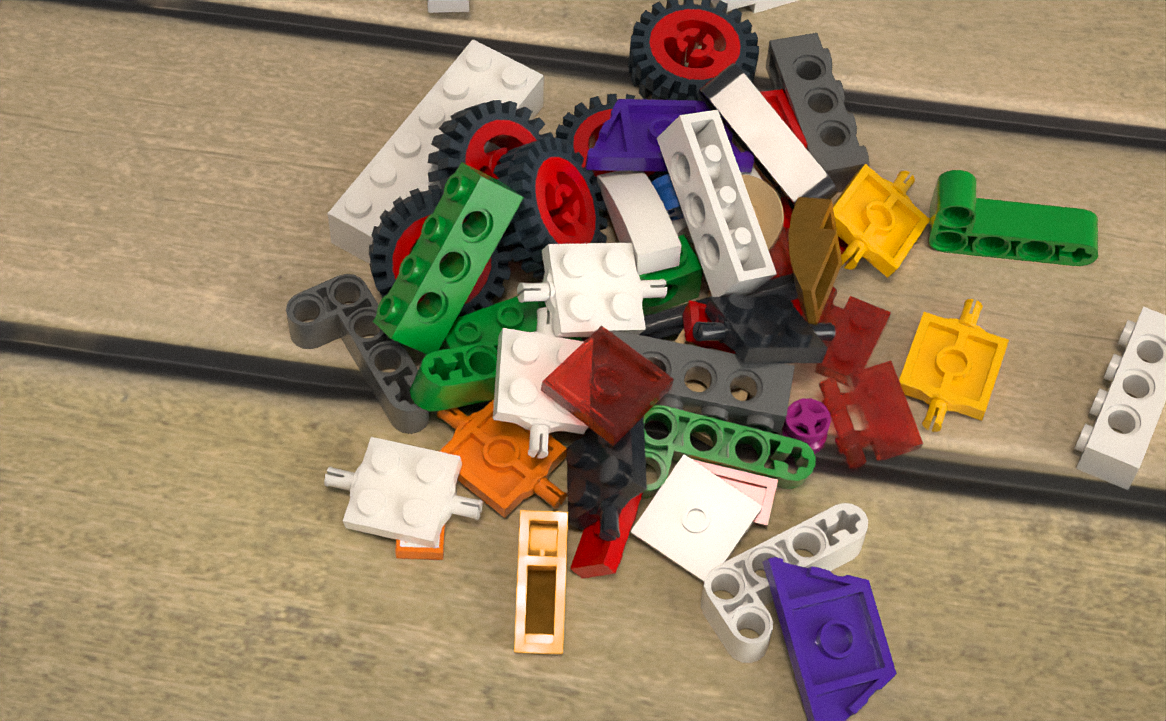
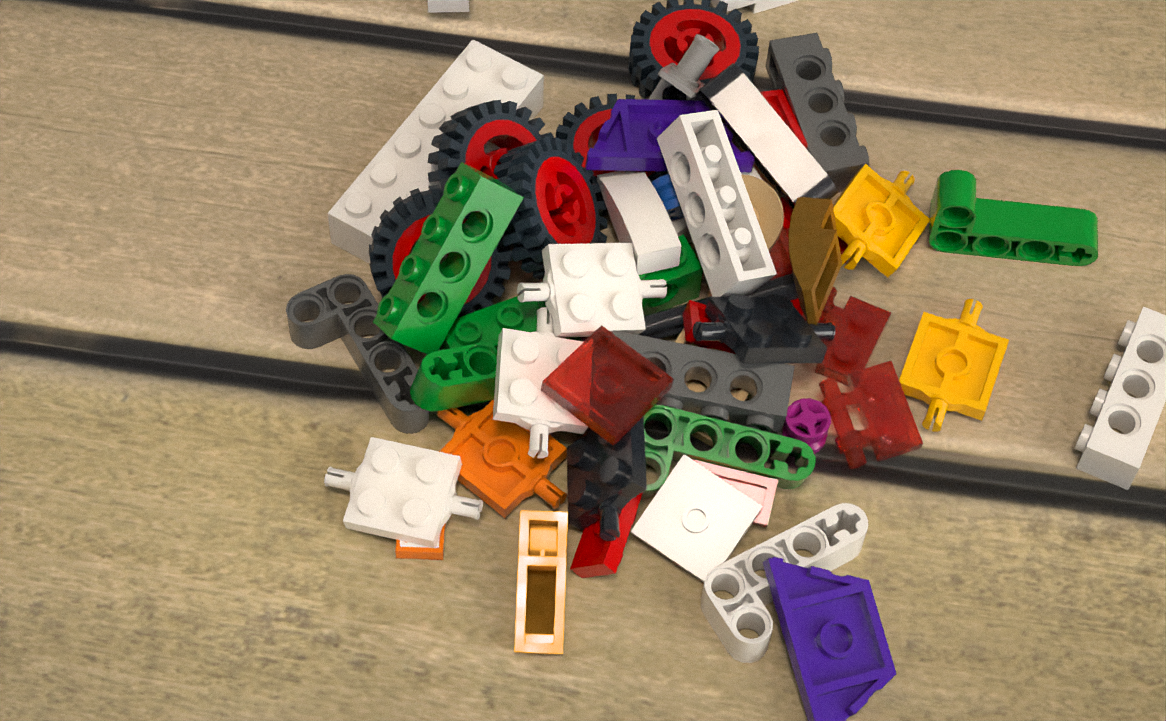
(688, 71): none -> light grey bracket

